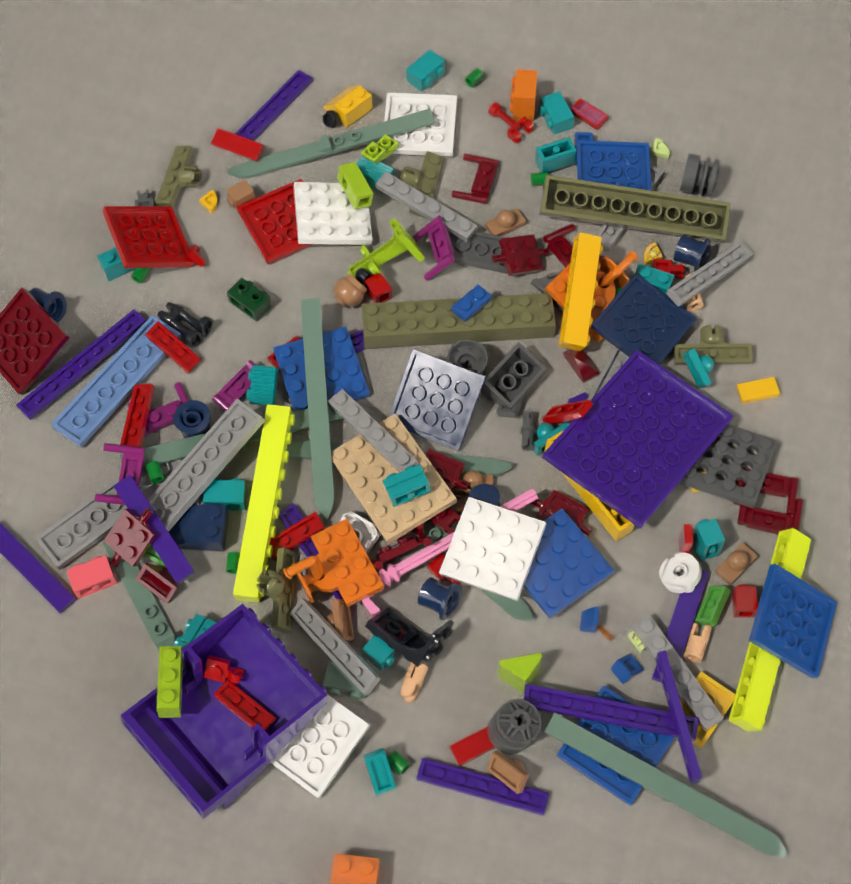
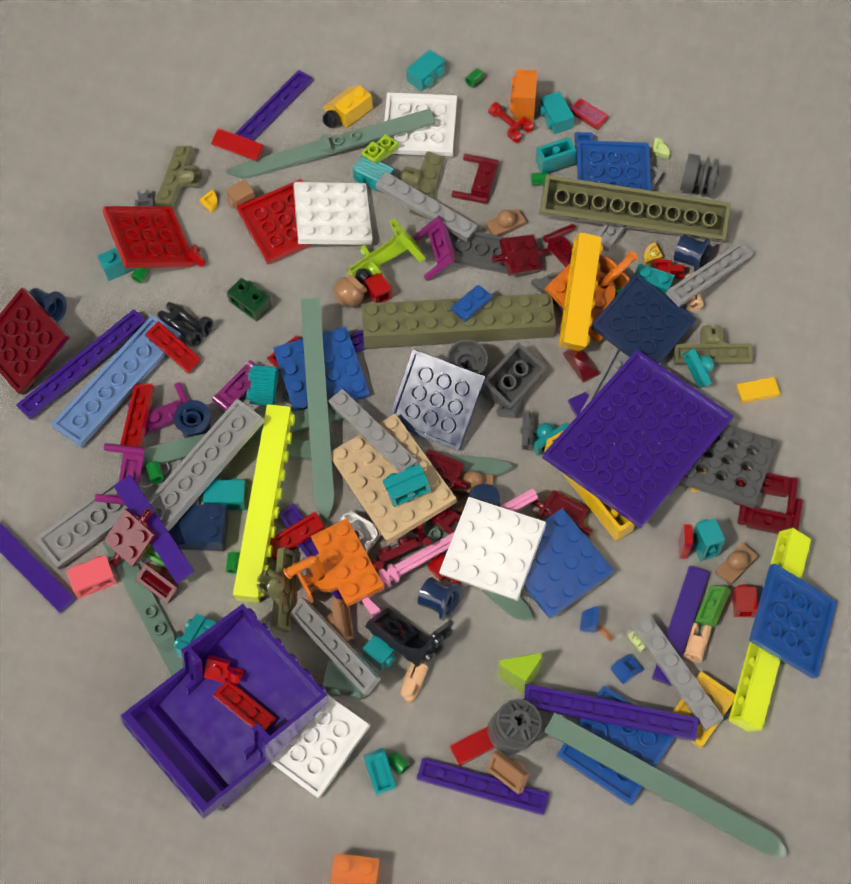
(169, 682): lime brick -> none
(355, 185): lime brick -> none
(567, 411): red tile -> none
(678, 717): dark purple tile -> none
(686, 582): white plate -> none

